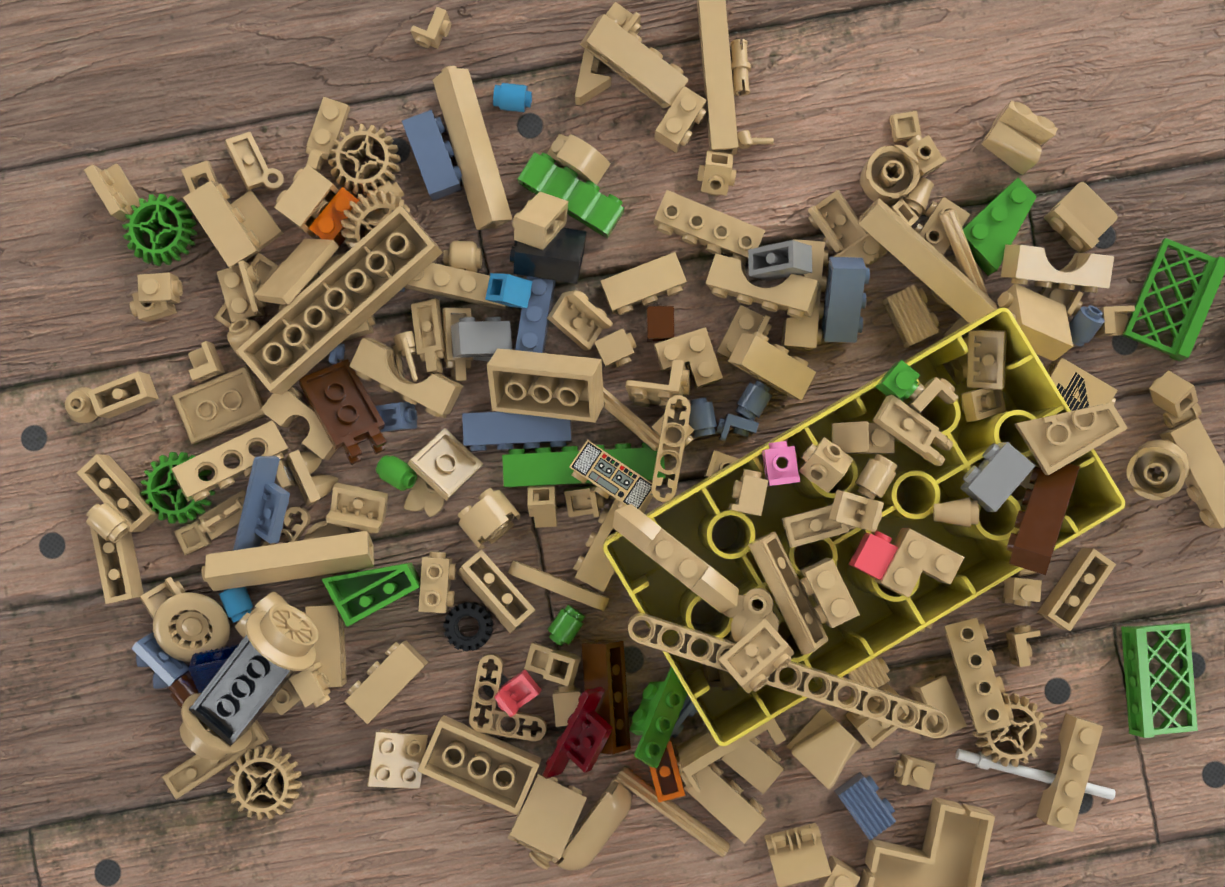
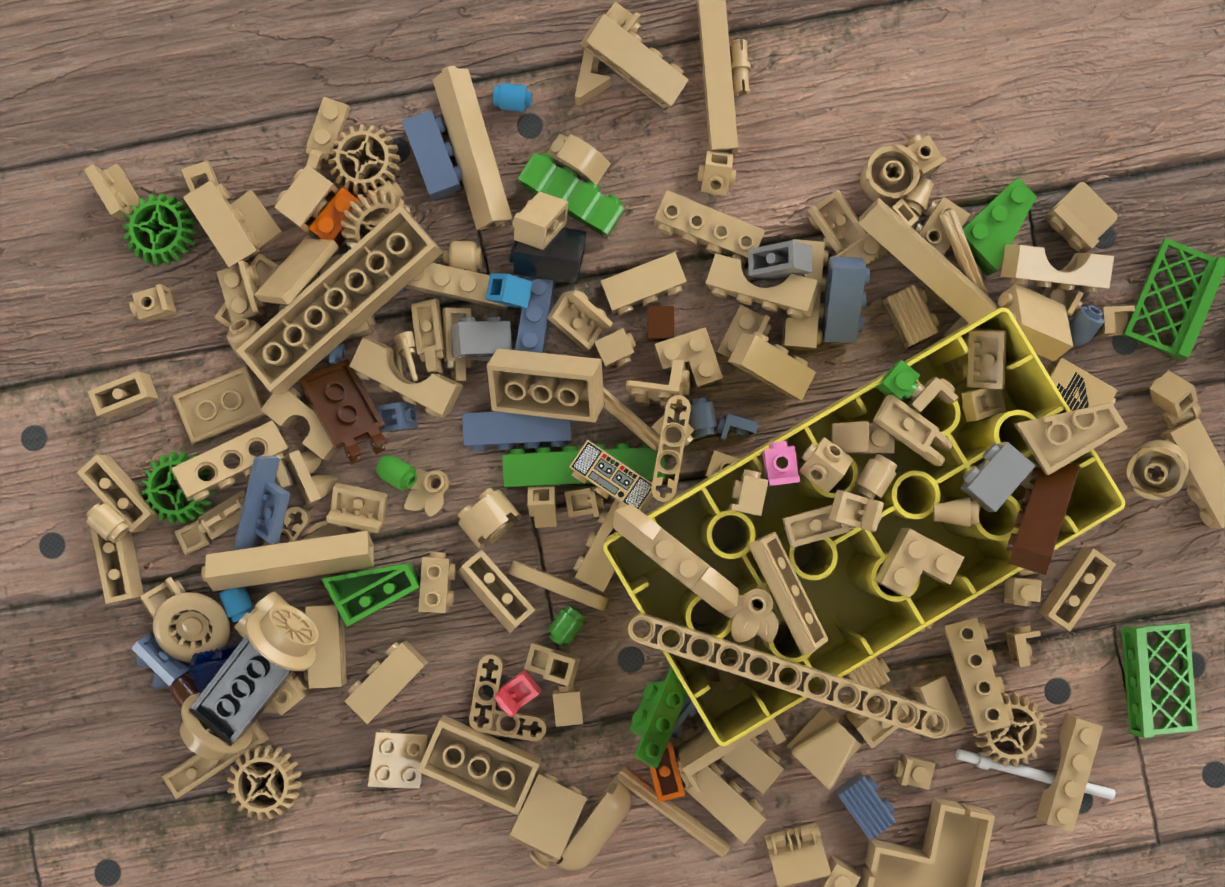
(80, 411): tan cone -> none
(159, 288): tan bracket -> none
(205, 363): tan panel -> none
(251, 163): tan hinge -> none
(311, 686): tan brick -> none
(438, 27): tan bracket -> none
(445, 464): tan tile -> none
(456, 637): black tyre -> none
(582, 737): dark red bracket -> none
(600, 670): reddish brown brick -> none
(680, 119): tan brick -> none
(745, 140): tan hand -> none
(753, 400): sand blue brick -> none
(757, 657): tan bracket -> none
(829, 593): tan brick -> none
(873, 554): coral brick -> none
(904, 126): tan tile -> none
(1018, 136): tan piece -> none

